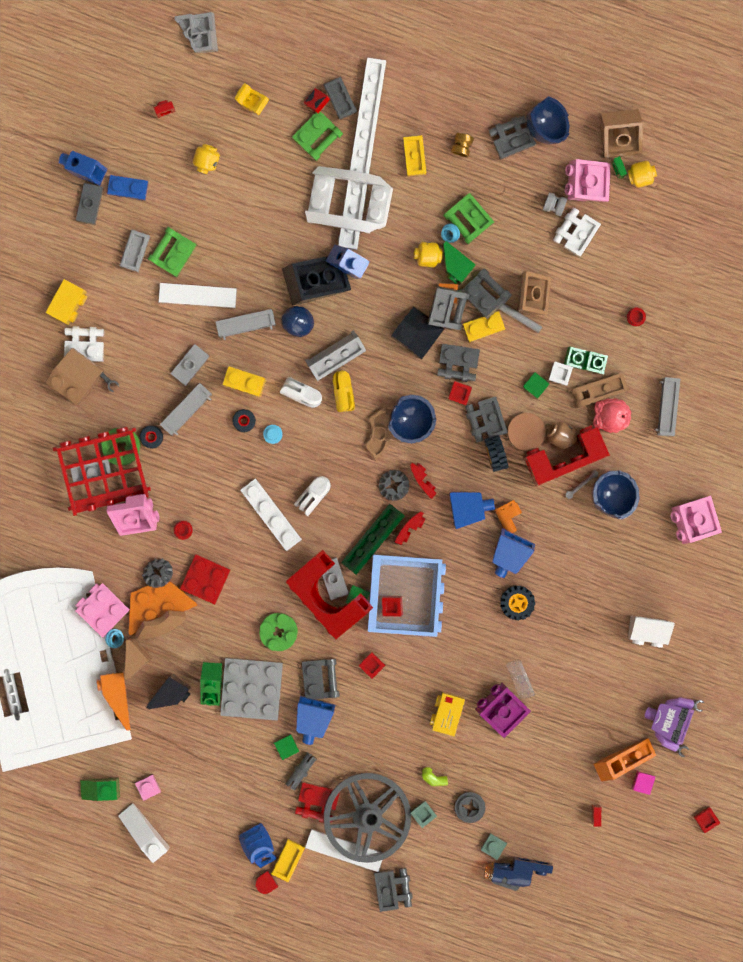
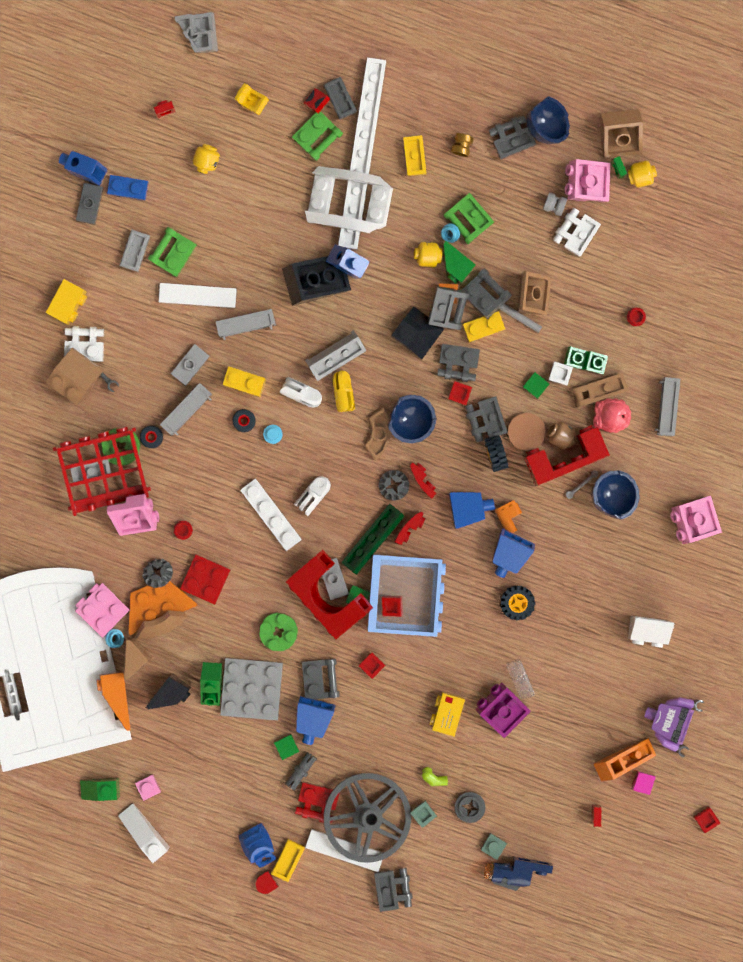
(297, 321): dark blue hair -> none

